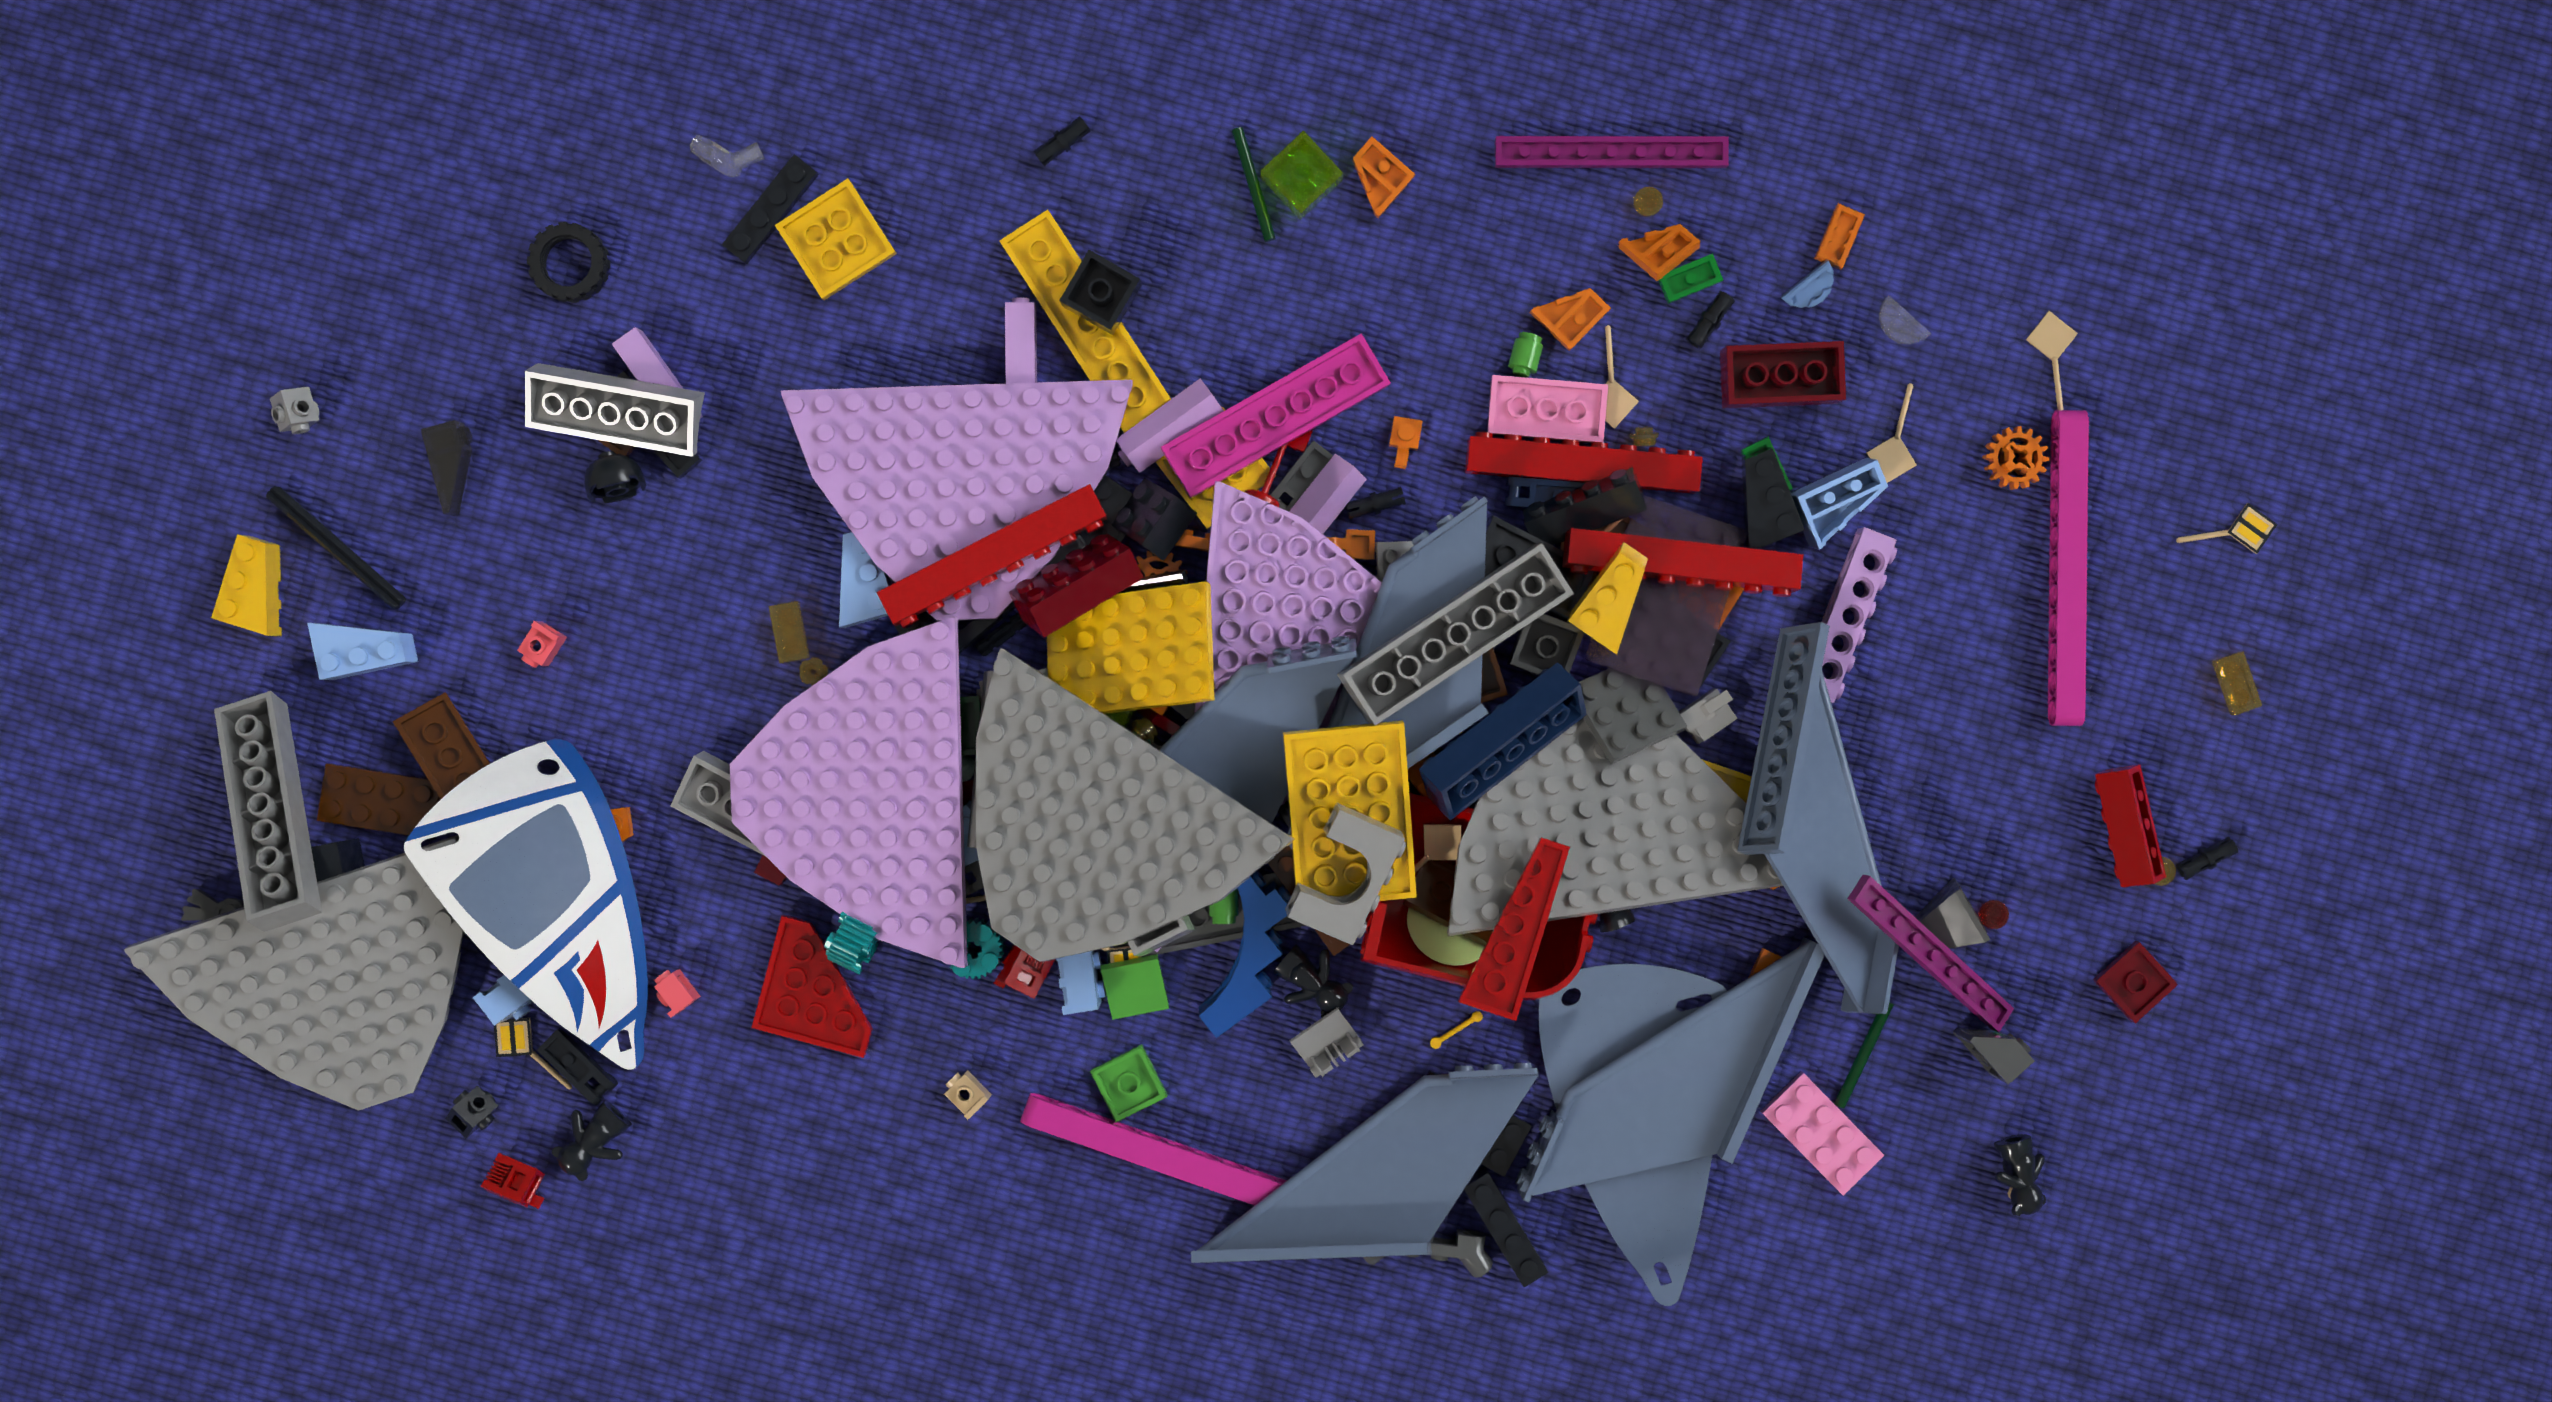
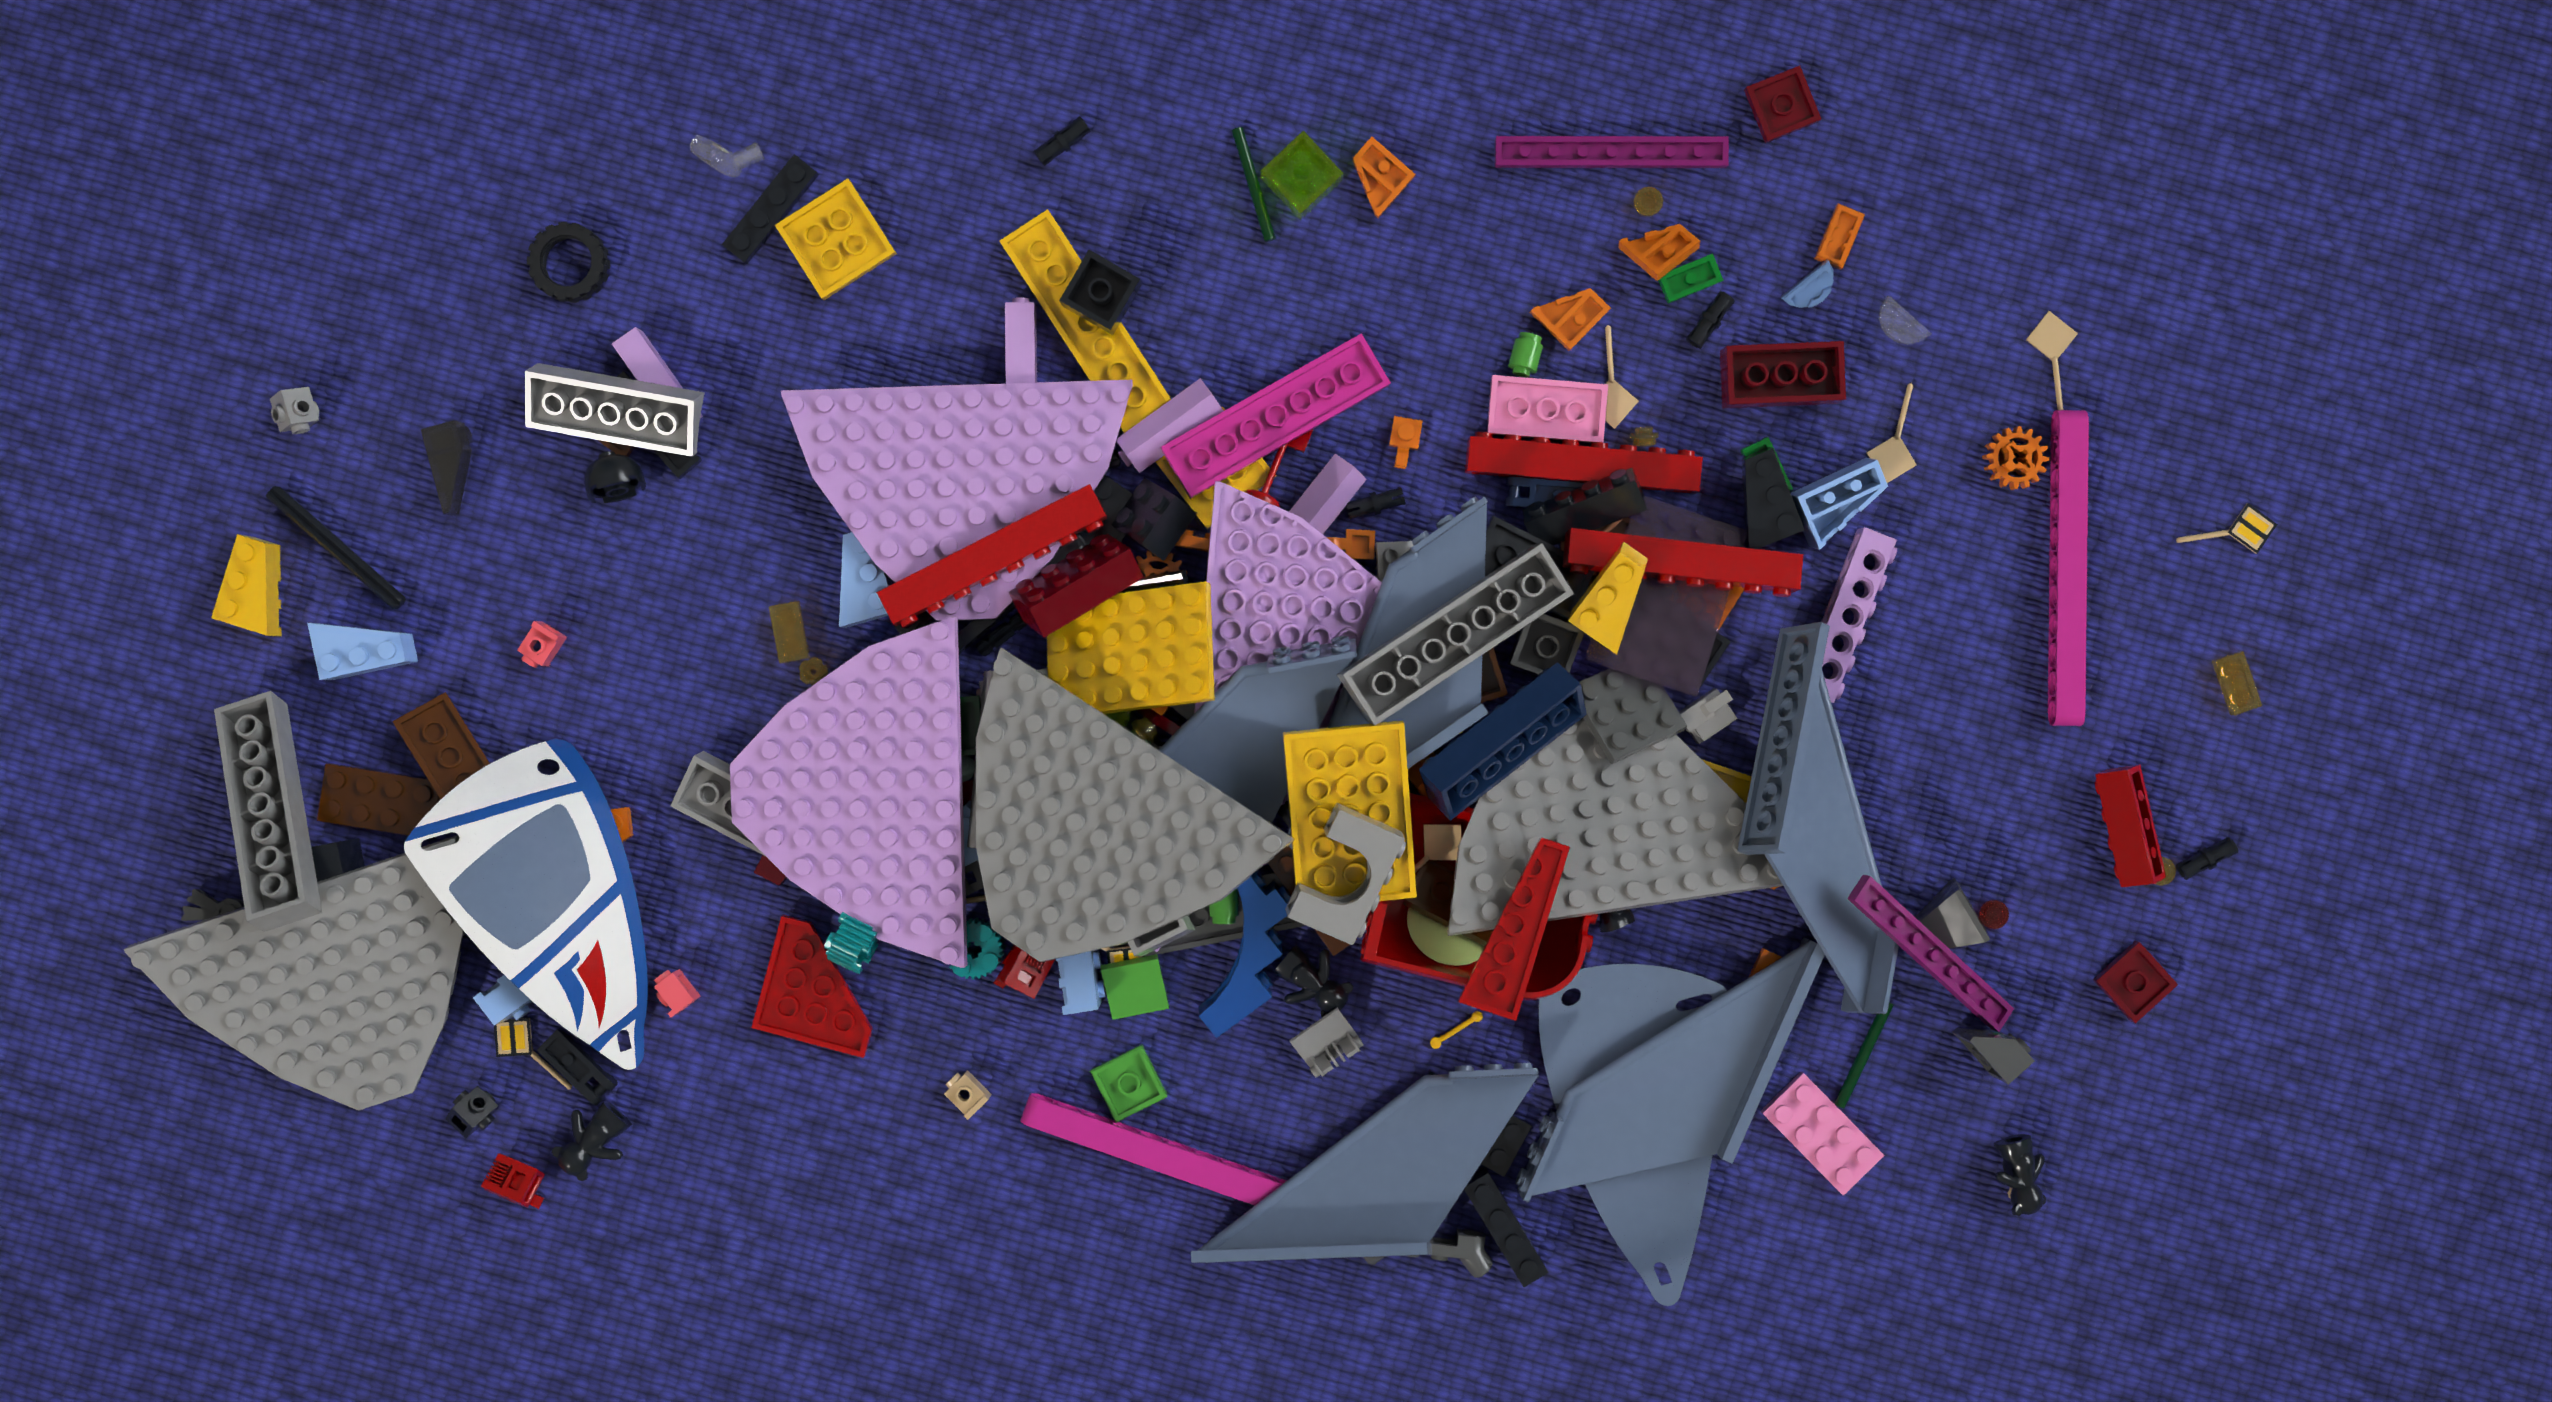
(1302, 474): dark grey plate -> none
(1782, 104): none -> dark red plate

